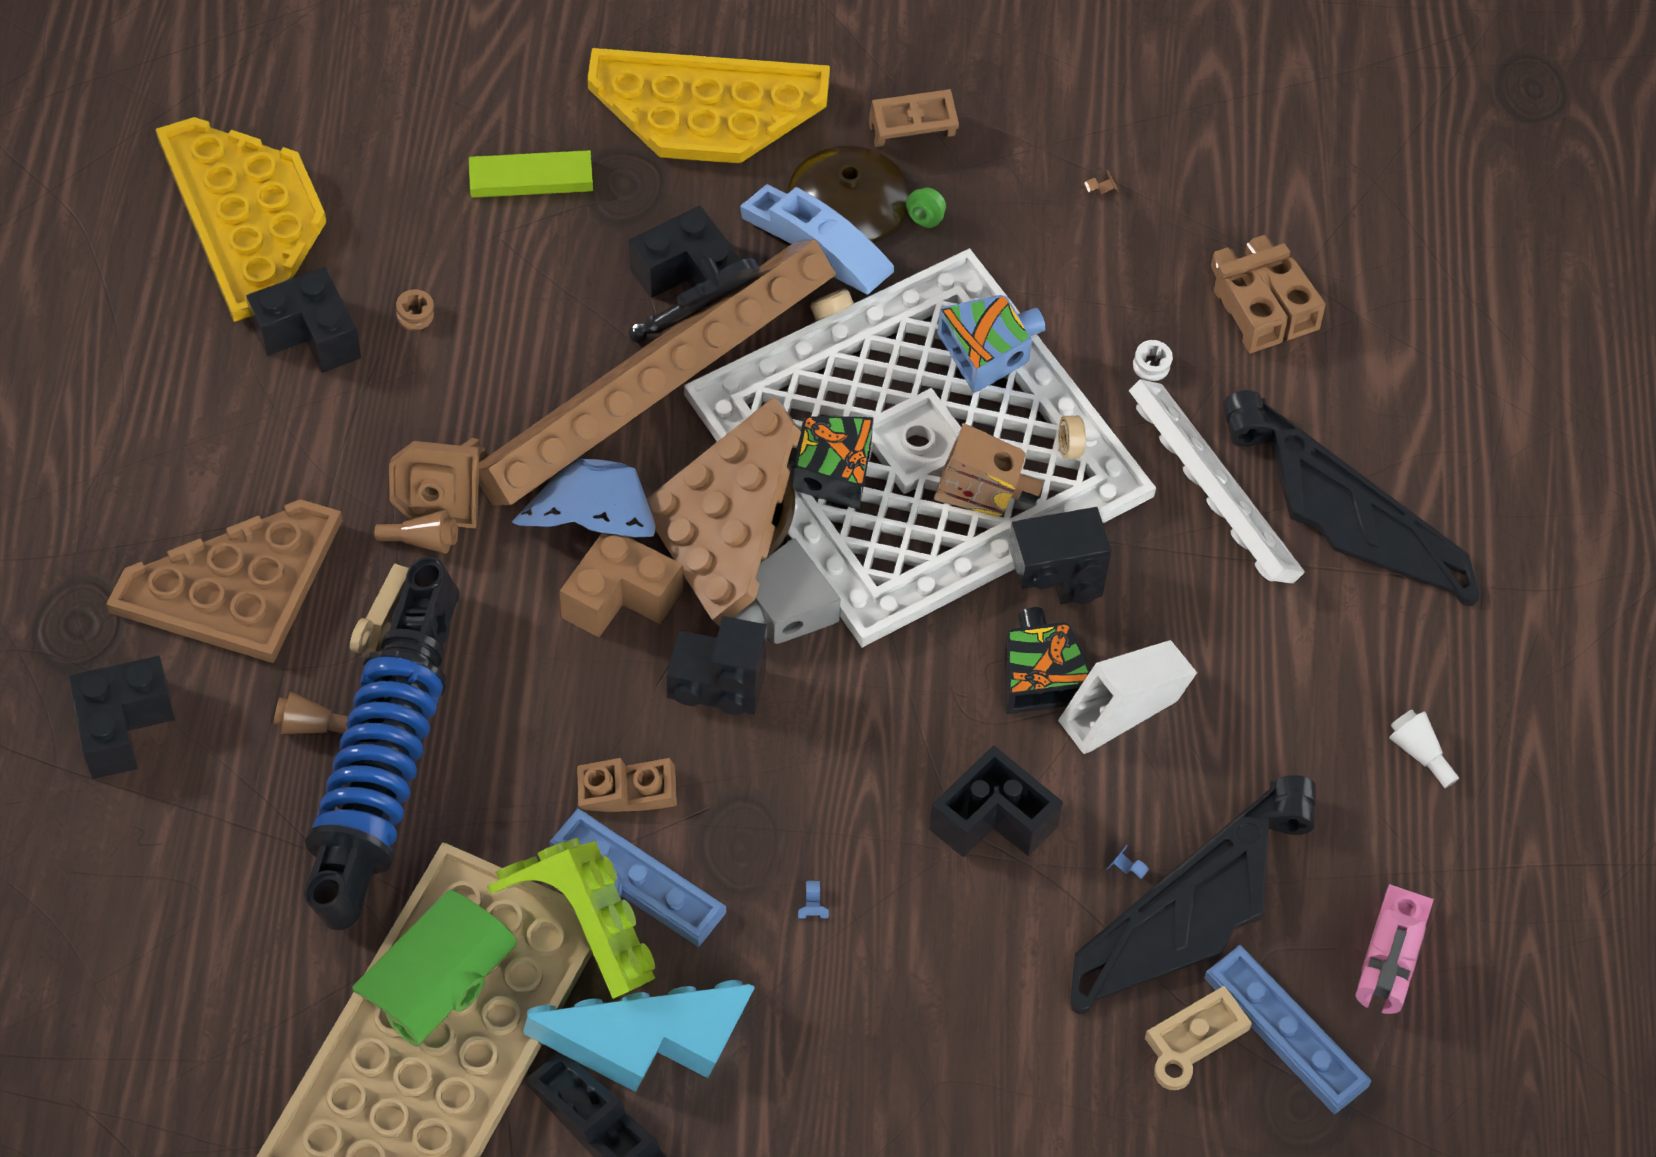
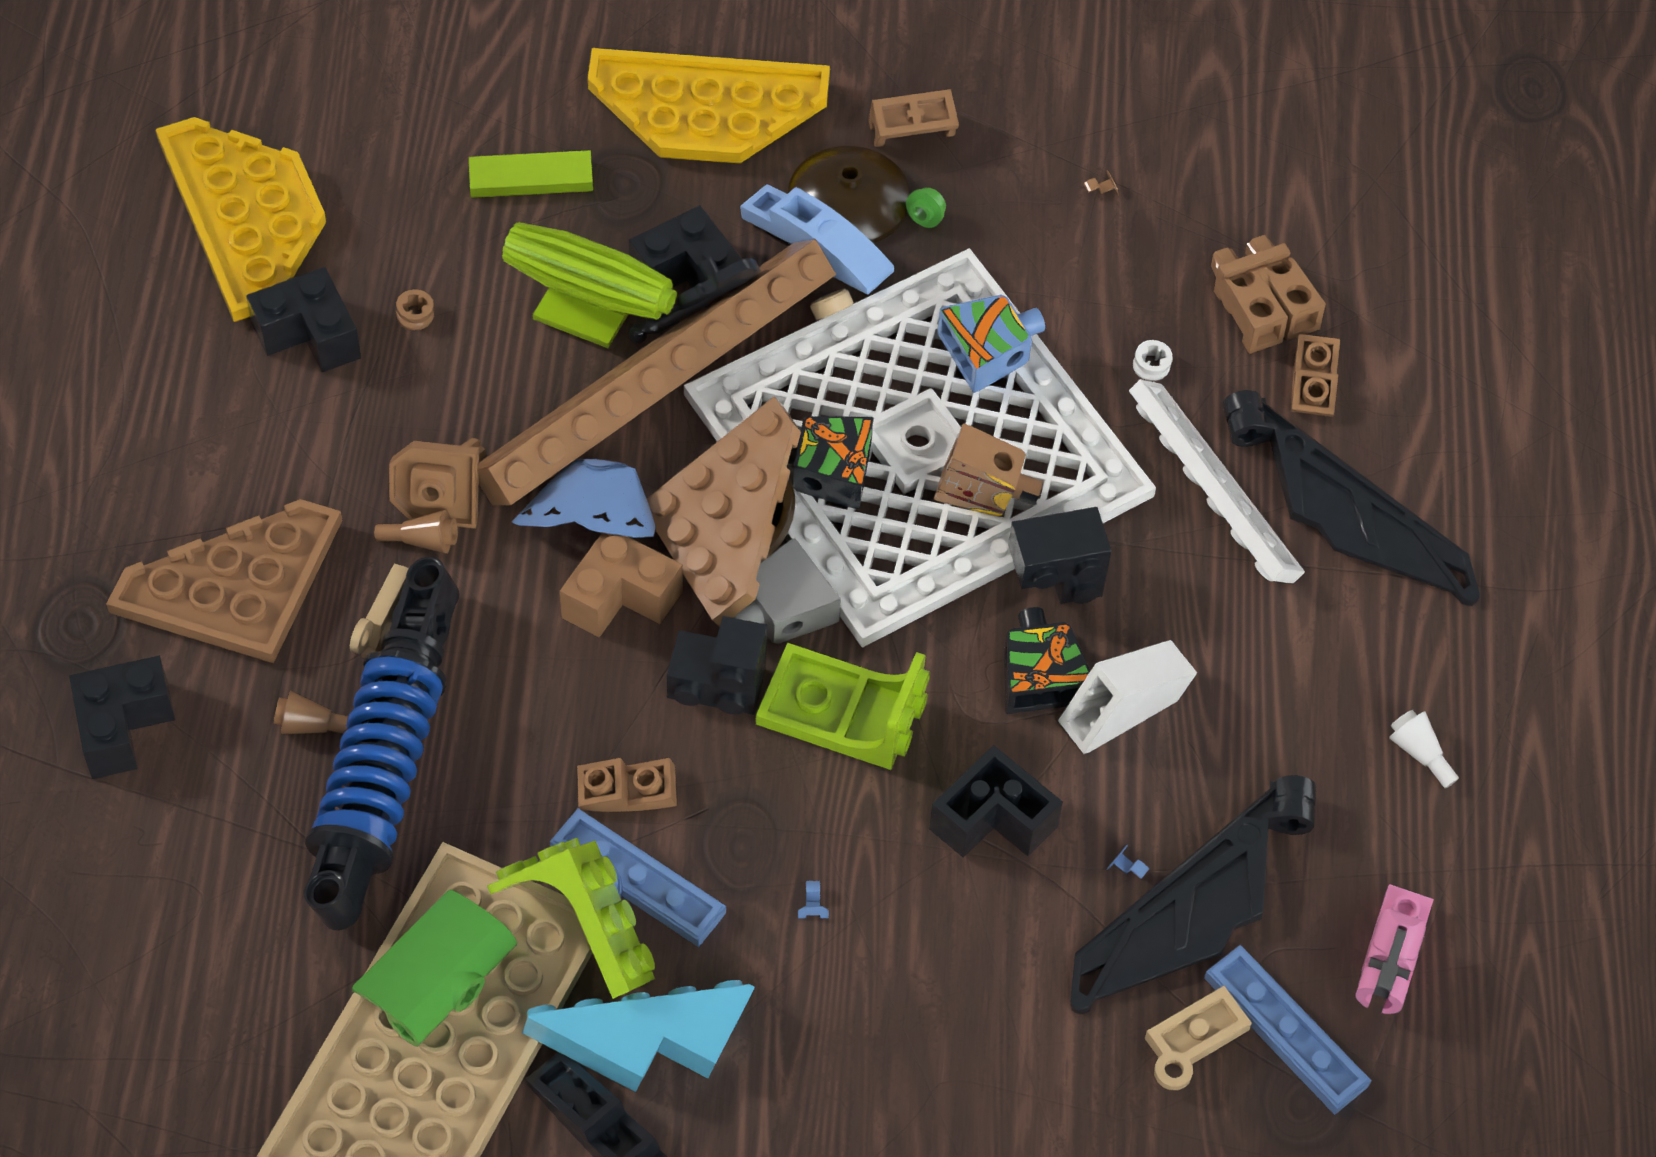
(587, 282): none -> lime plate
(844, 705): none -> lime bracket
(1071, 437): tan tile -> none
(1315, 375): none -> medium nougat slope

